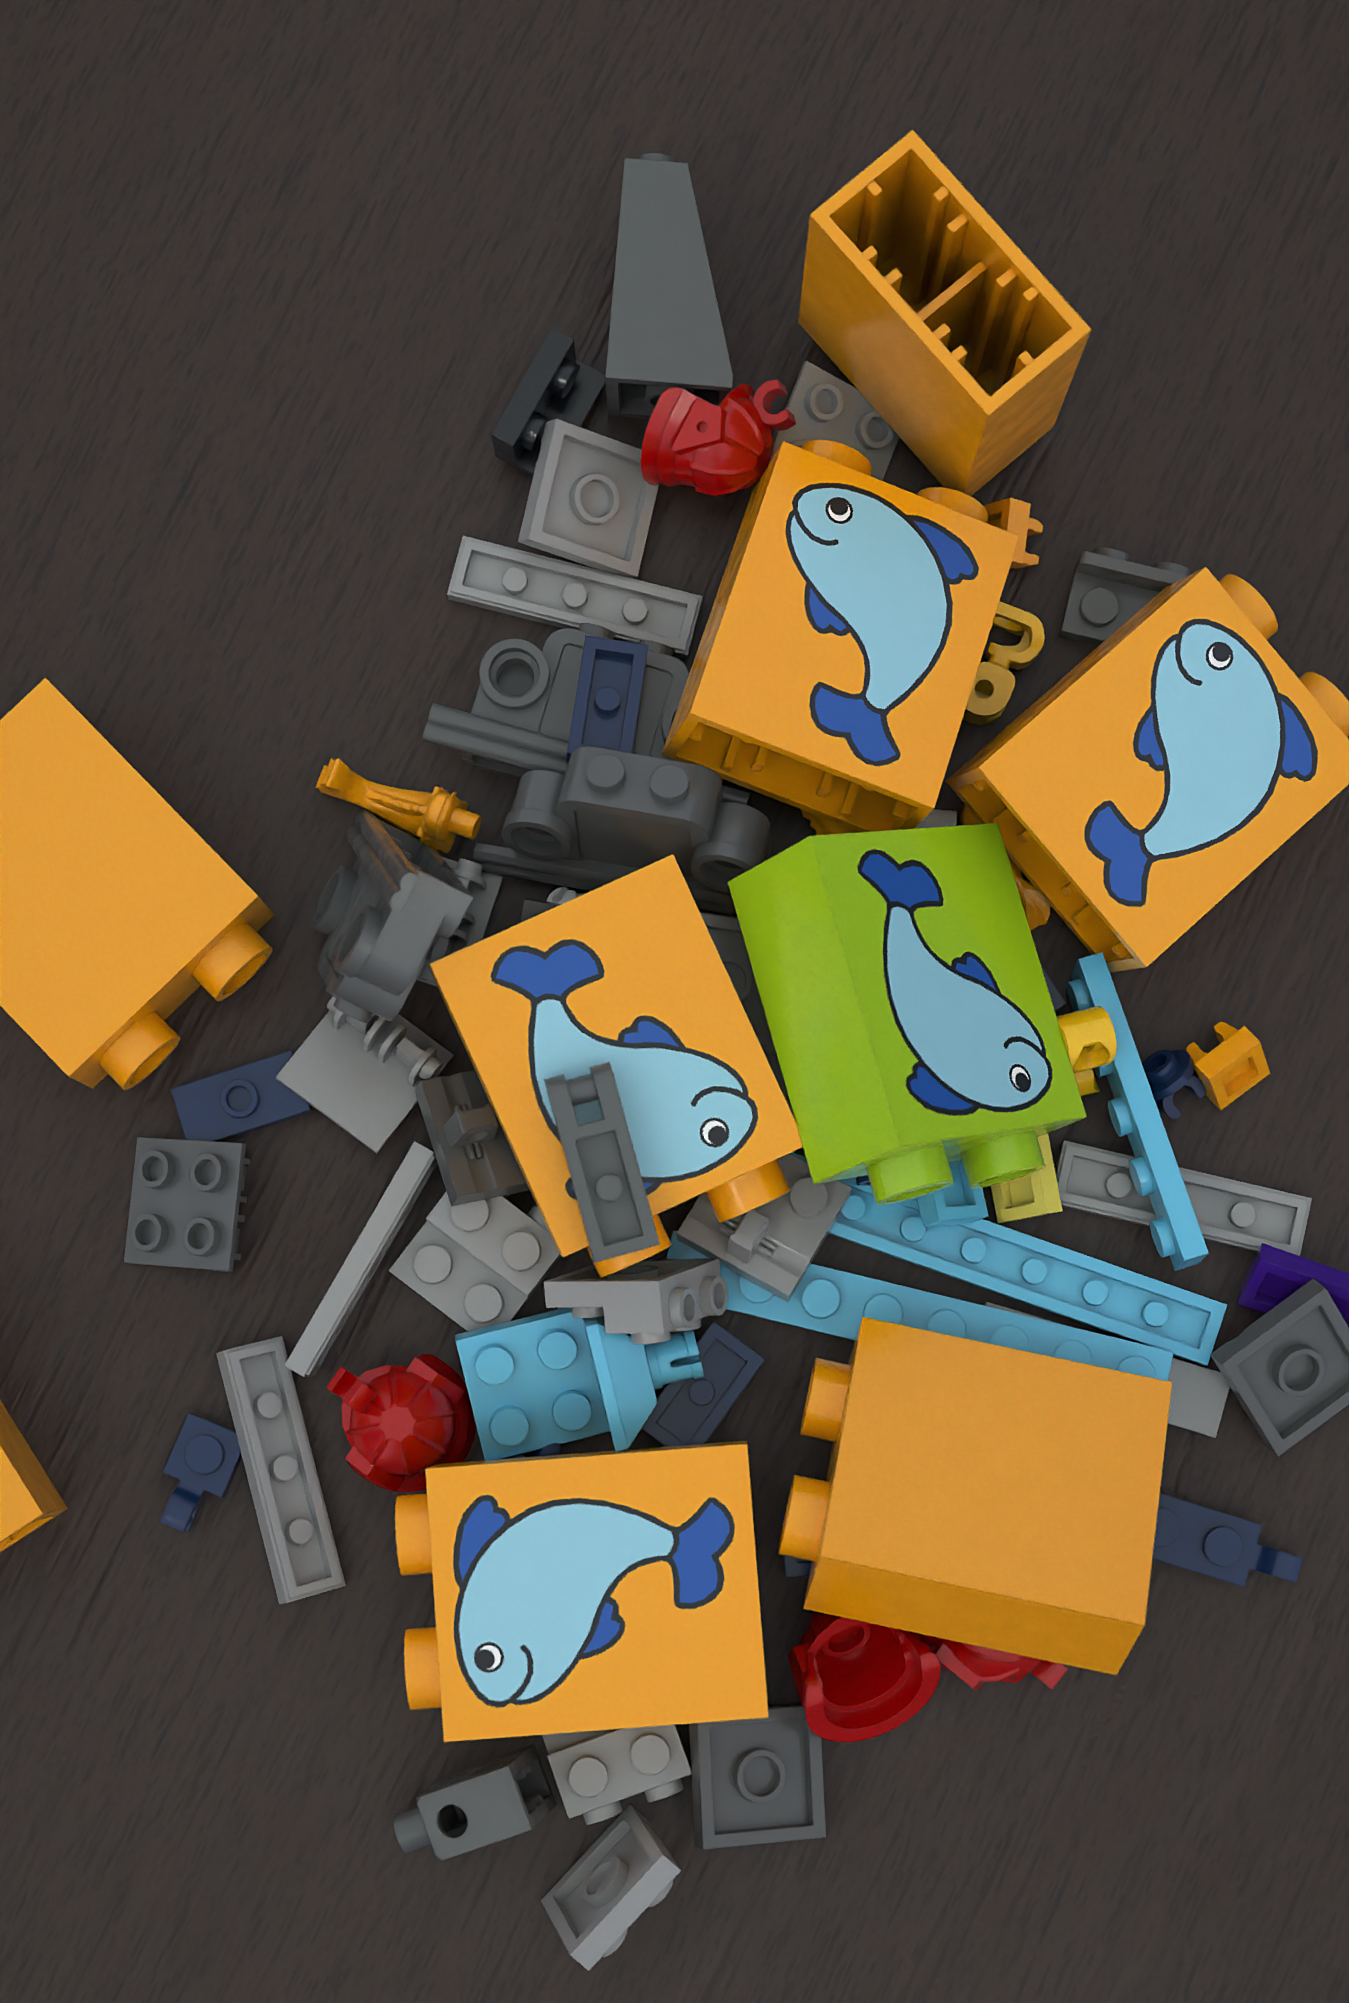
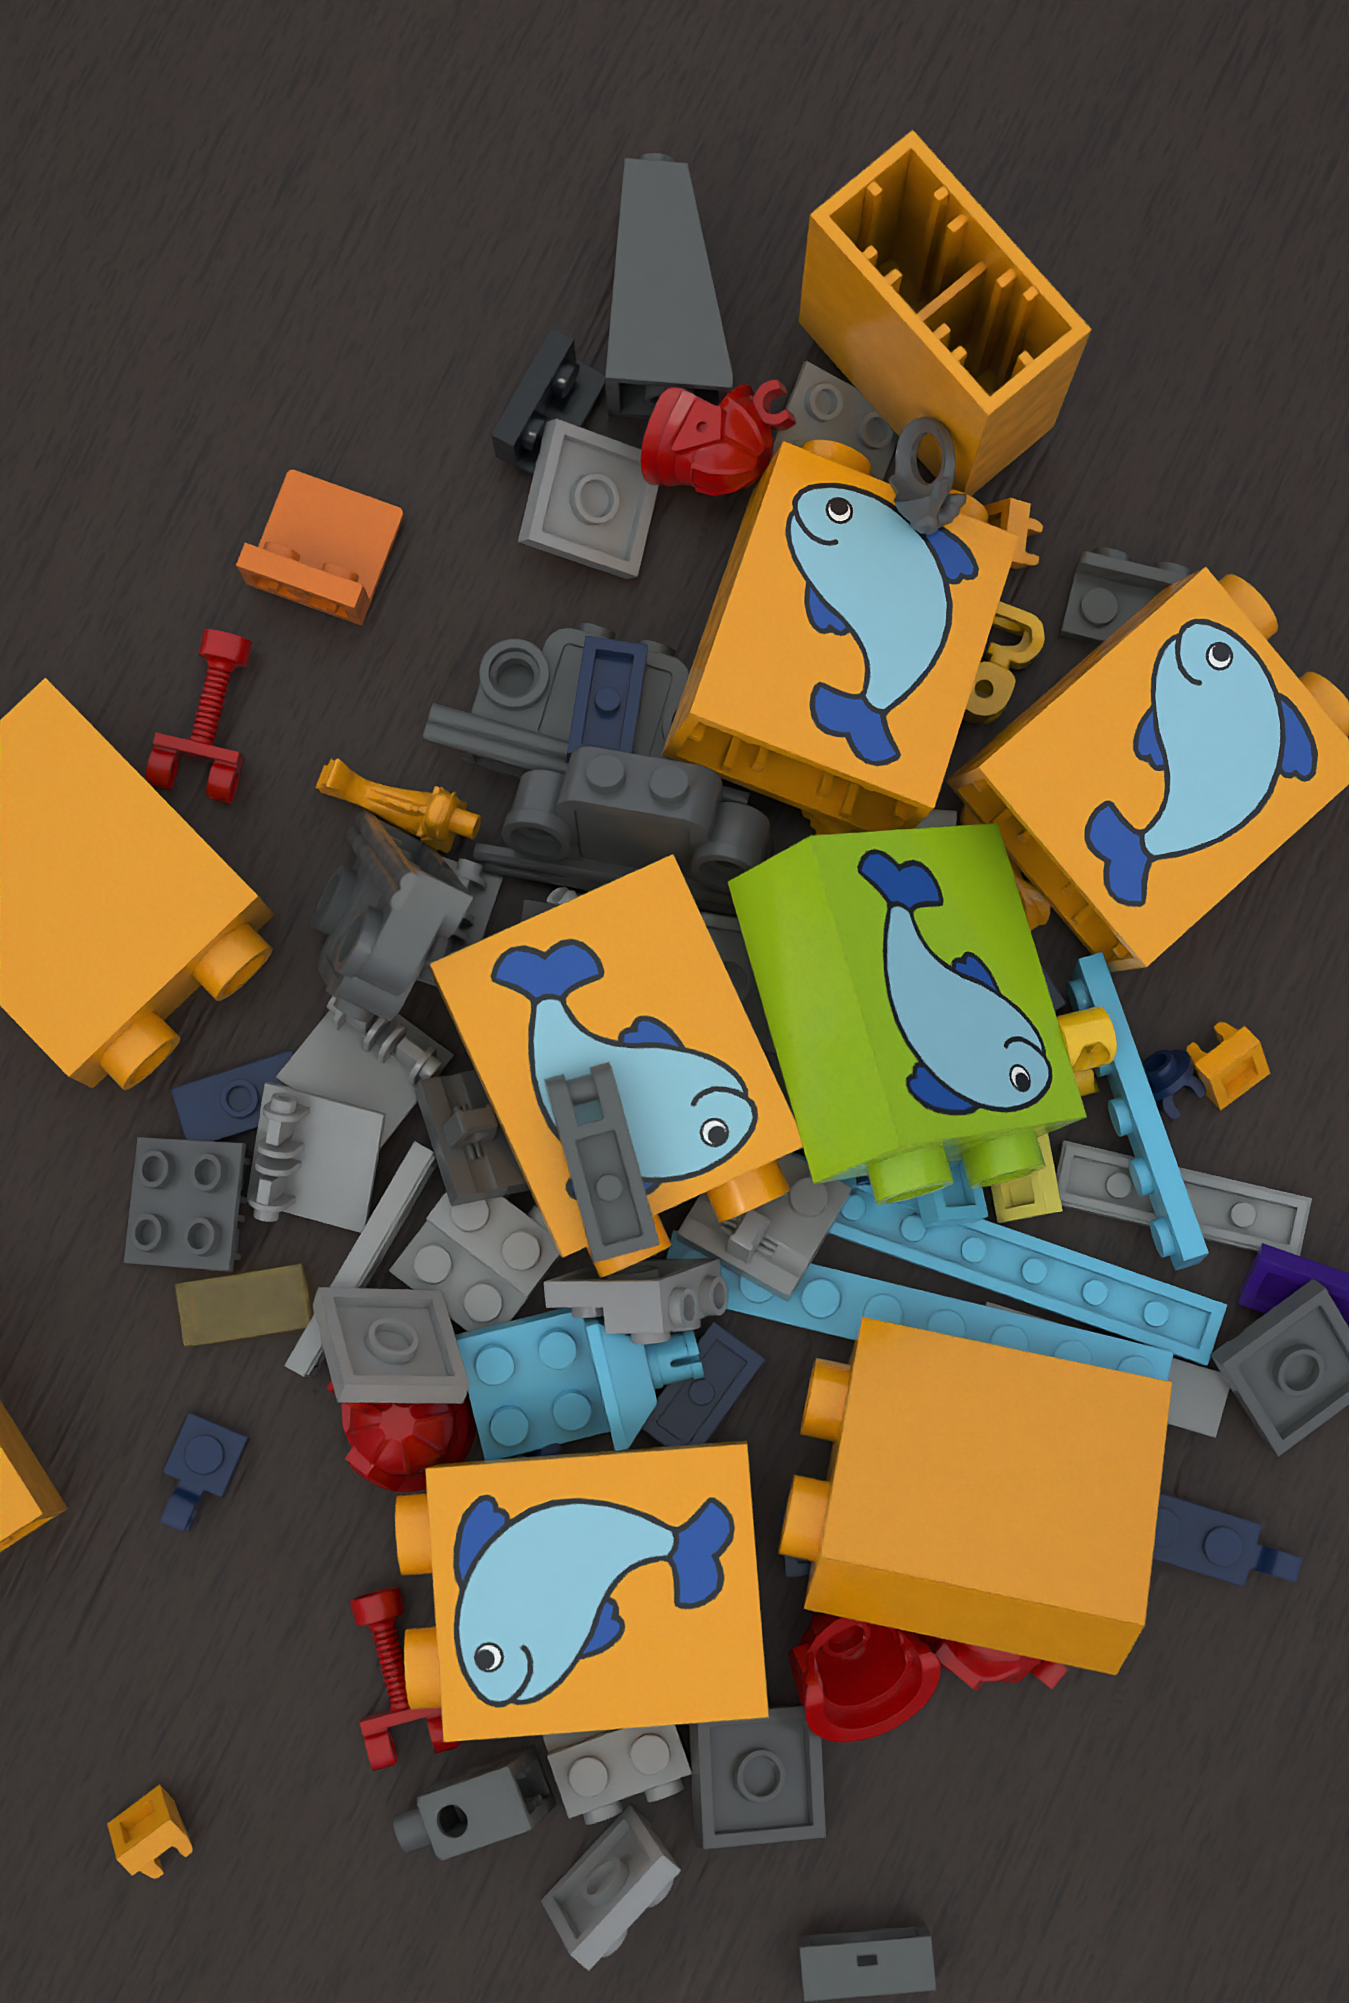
(147, 1832): none -> light orange tile
(223, 654): none -> red bar
(243, 1305): none -> clear yellow tile
(280, 1470): light grey tile -> none
(314, 1158): none -> light grey hinge
(323, 547): none -> orange bracket
(379, 1613): none -> red bar
(390, 1346): none -> light grey hinge
(572, 594): light grey tile -> none
(866, 1963): none -> dark grey piece
(923, 503): none -> dark grey piece

